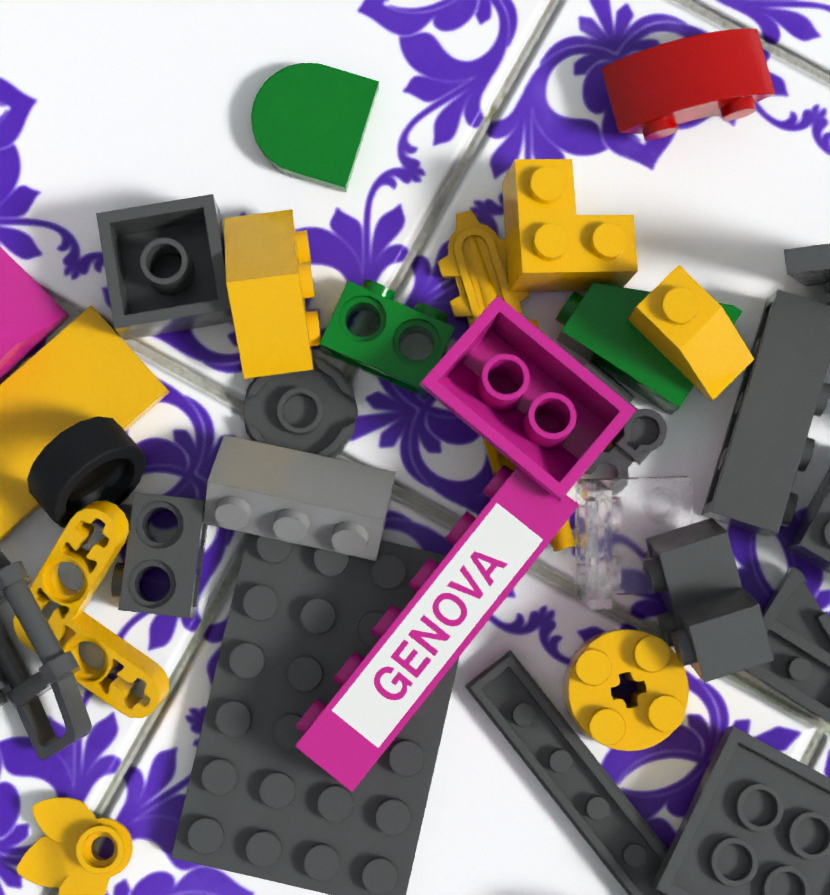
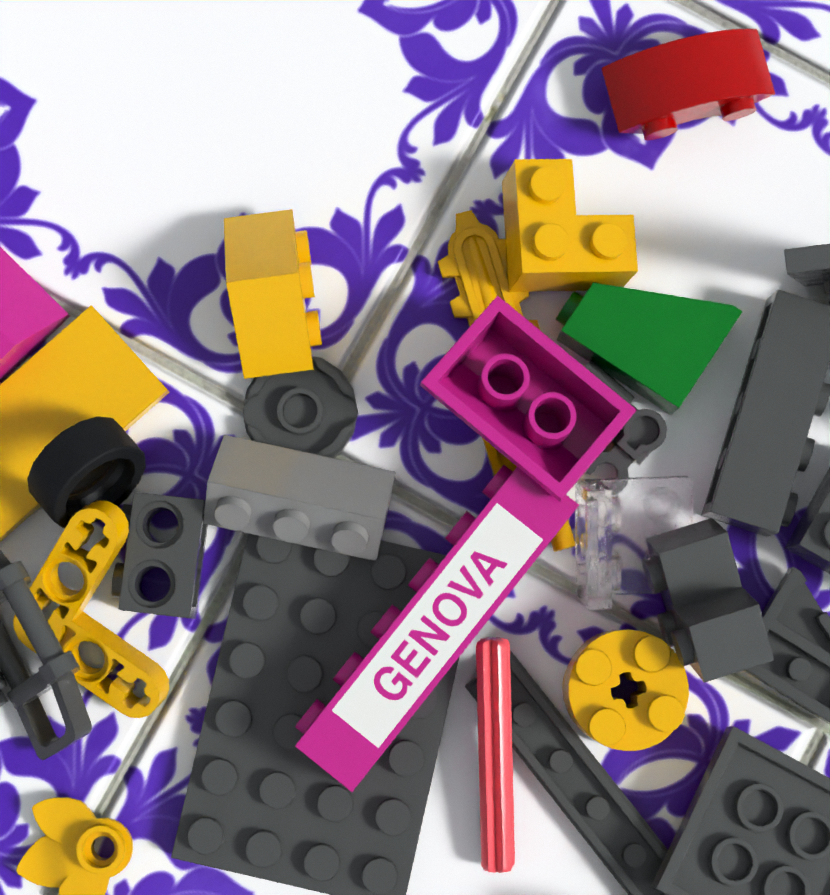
(165, 266): dark grey brick -> none
(313, 121): green tile -> none
(381, 352): green brick -> none
(495, 754): none -> coral axle
(692, 333): yellow slope -> none

